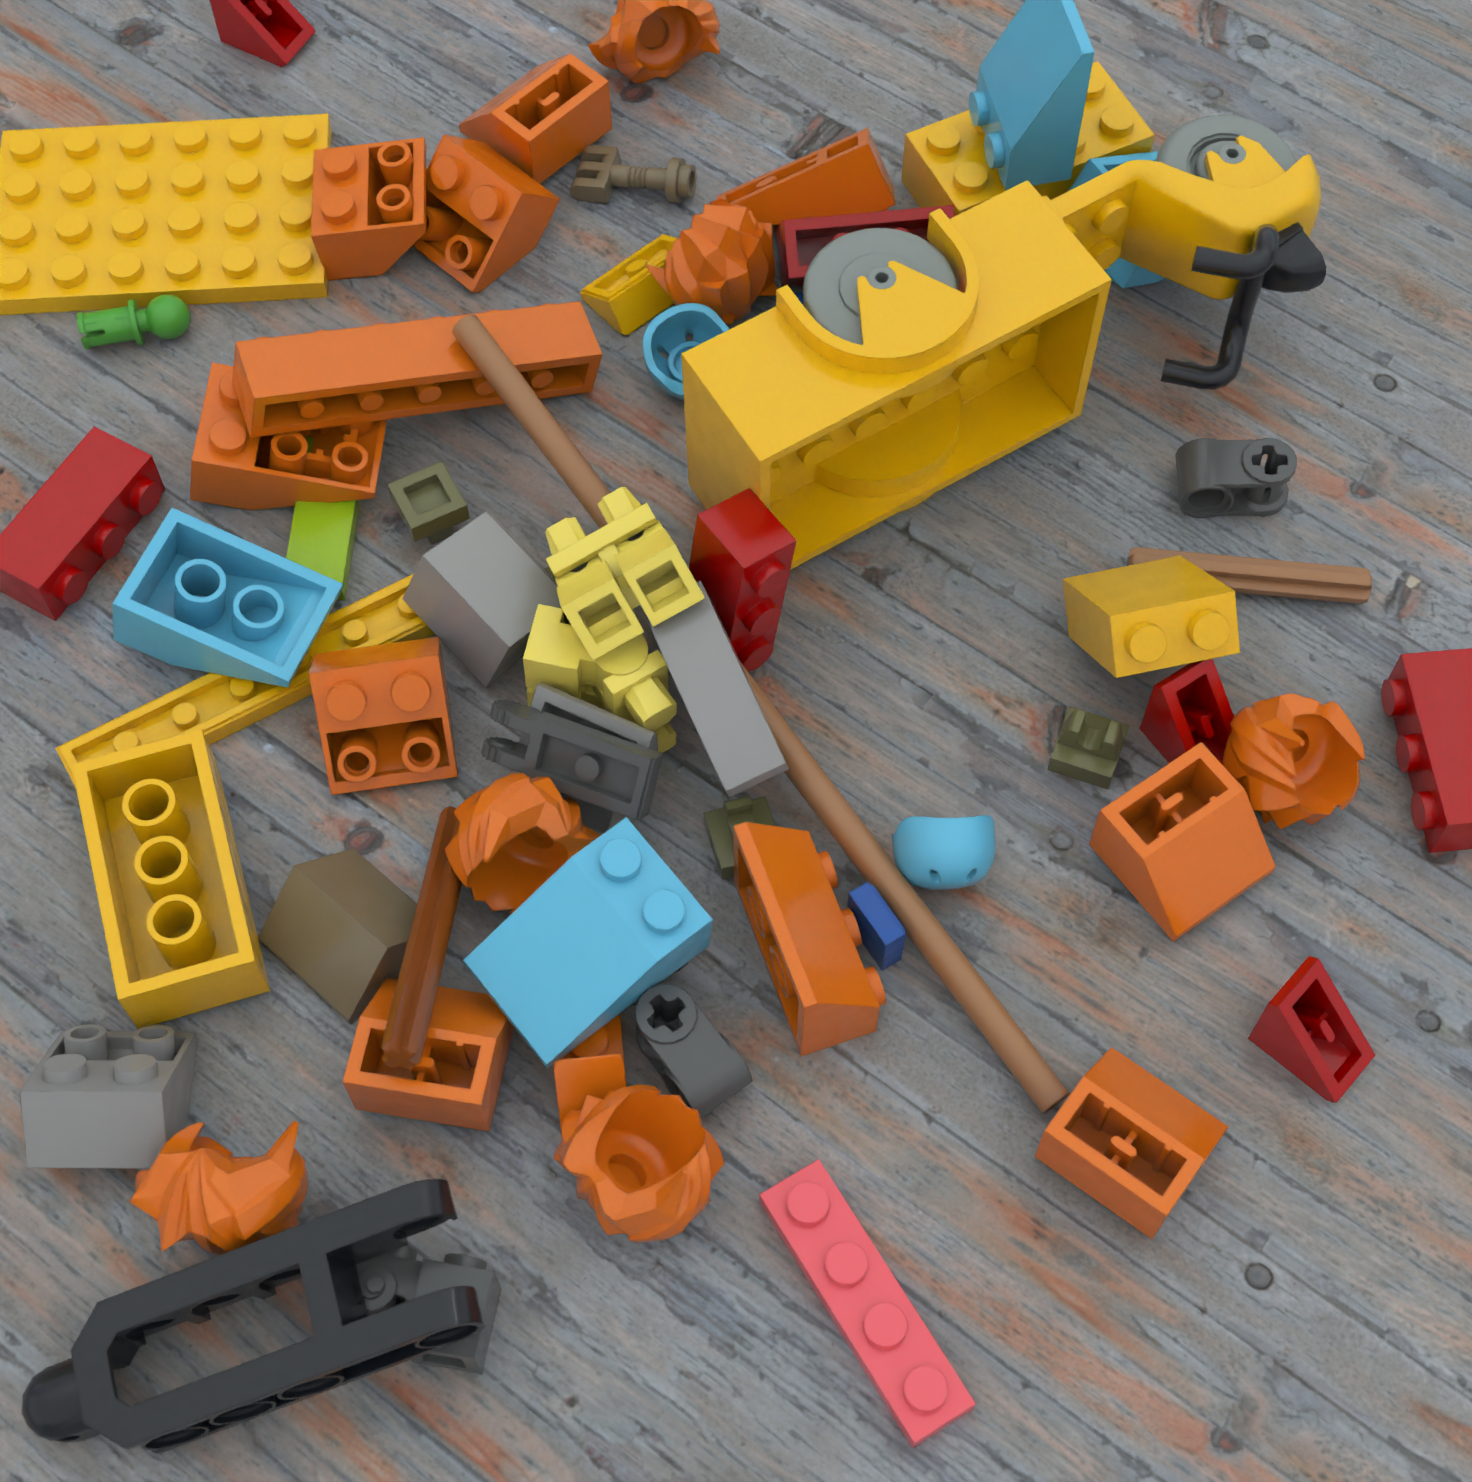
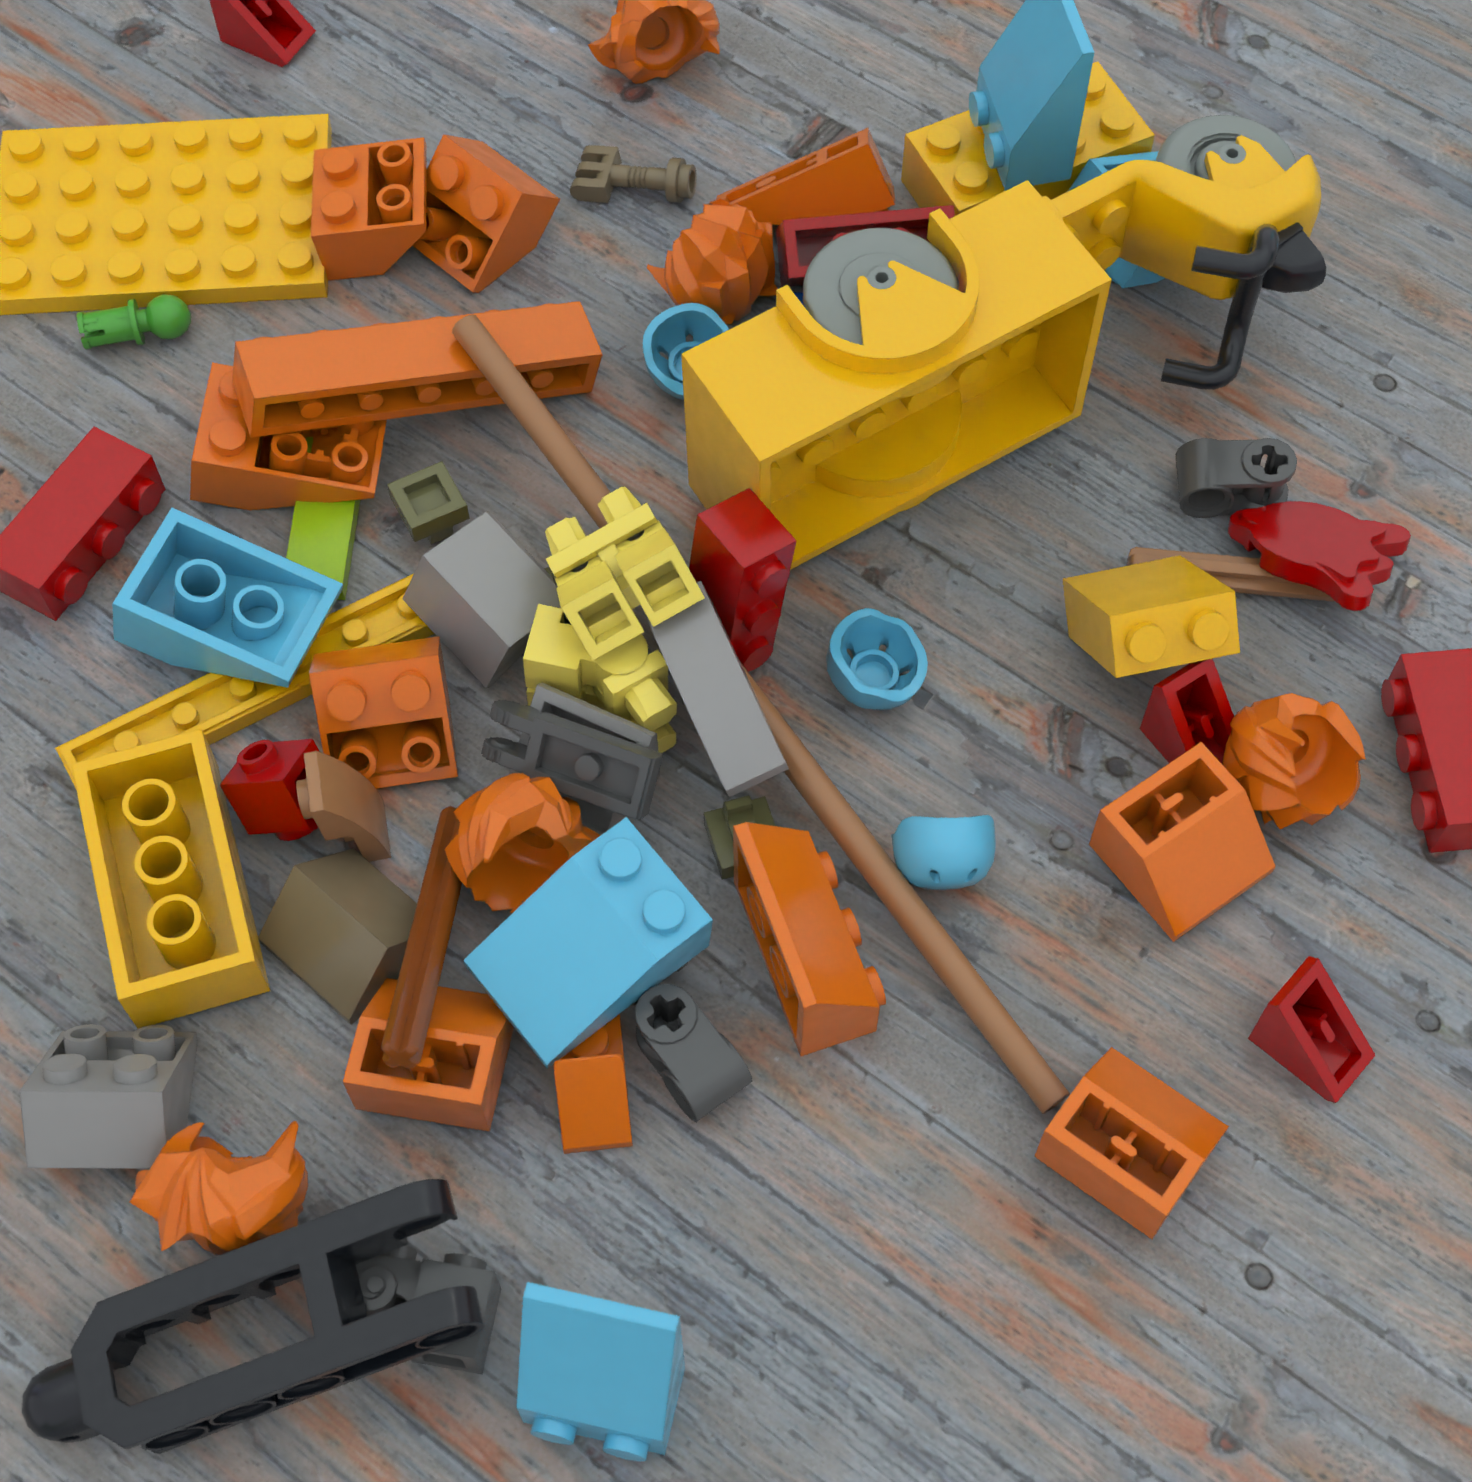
(265, 790): none -> red brick
(344, 805): none -> medium nougat slope
(545, 116): orange slope -> none
(598, 1371): none -> medium azure slope
(629, 292): yellow slope -> none
(640, 1161): orange hair -> none
(866, 1303): coral plate -> none
(872, 675): none -> medium azure helmet
(878, 925): blue tile -> none
(1088, 747): olive tile -> none
(1321, 548): none -> red tile

